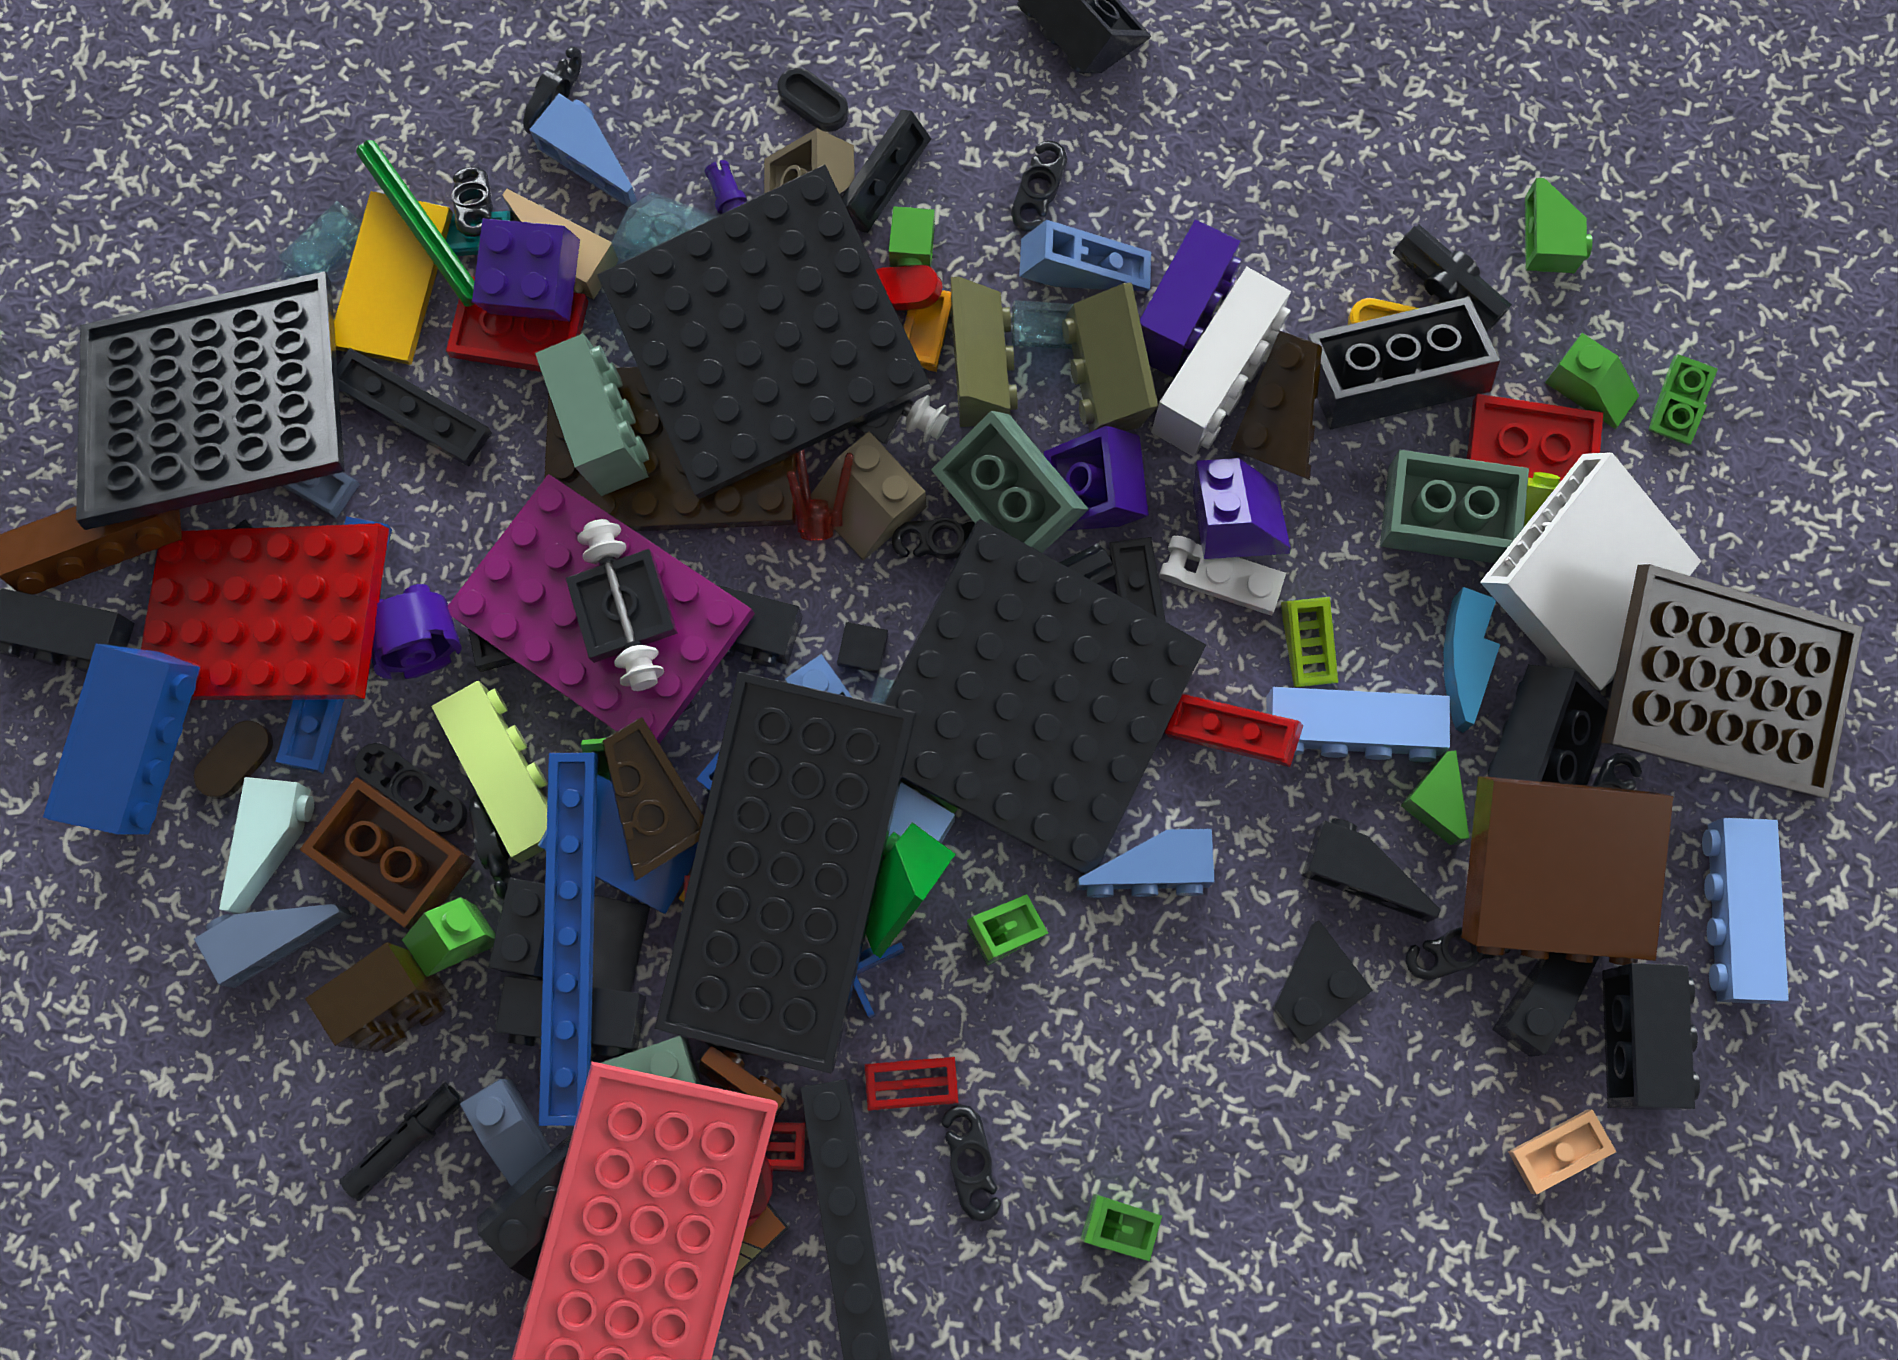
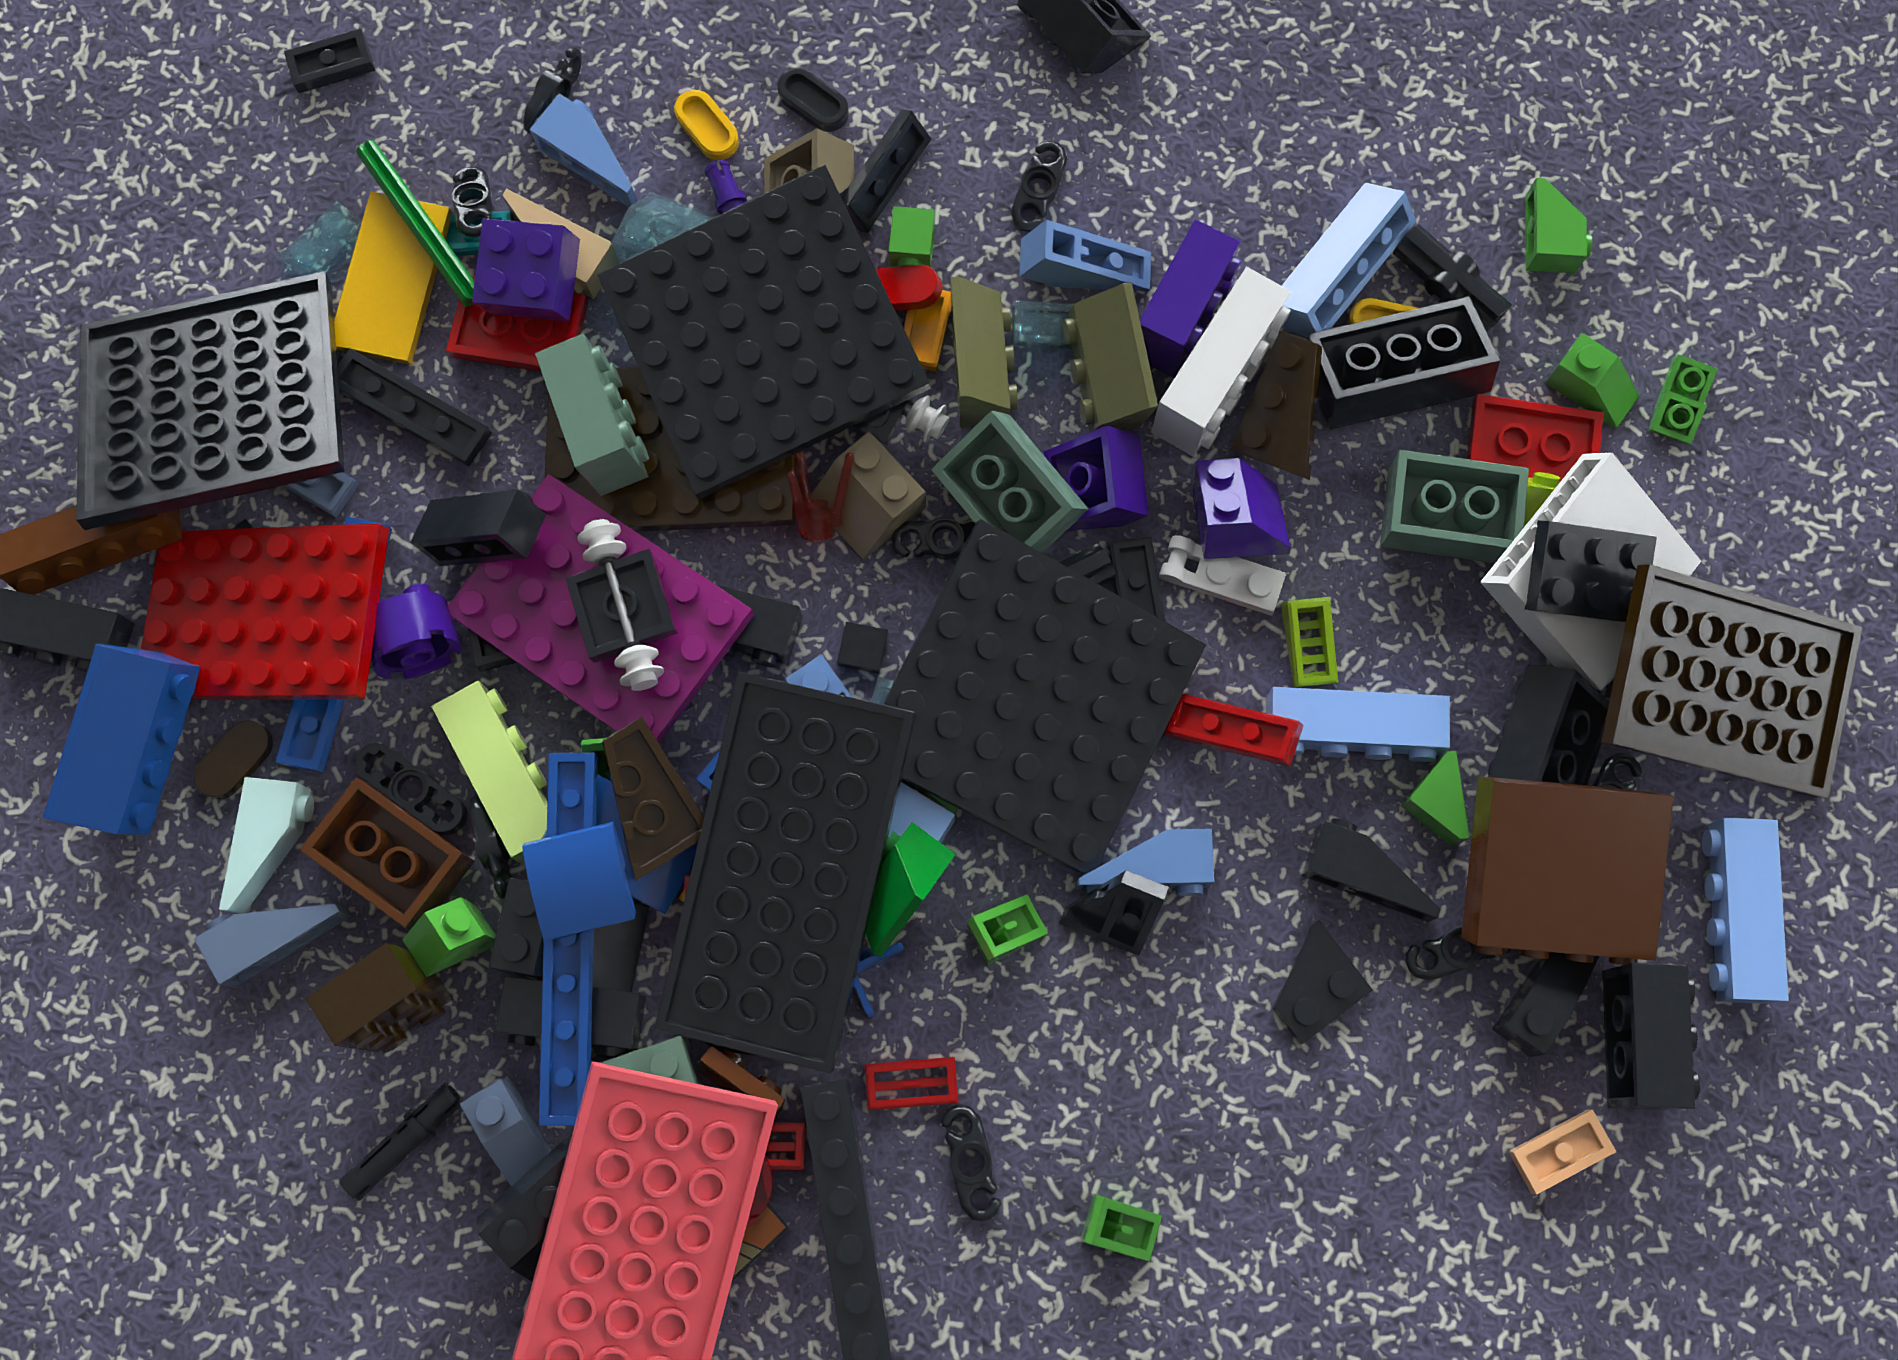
(329, 60): none -> black plate
(479, 528): none -> black brick
(578, 881): none -> blue slope
(706, 125): none -> yellow tile
(1118, 911): none -> black wing
(1346, 258): none -> light blue brick
(1468, 655): dark azure slope -> none
(1585, 570): none -> black plate

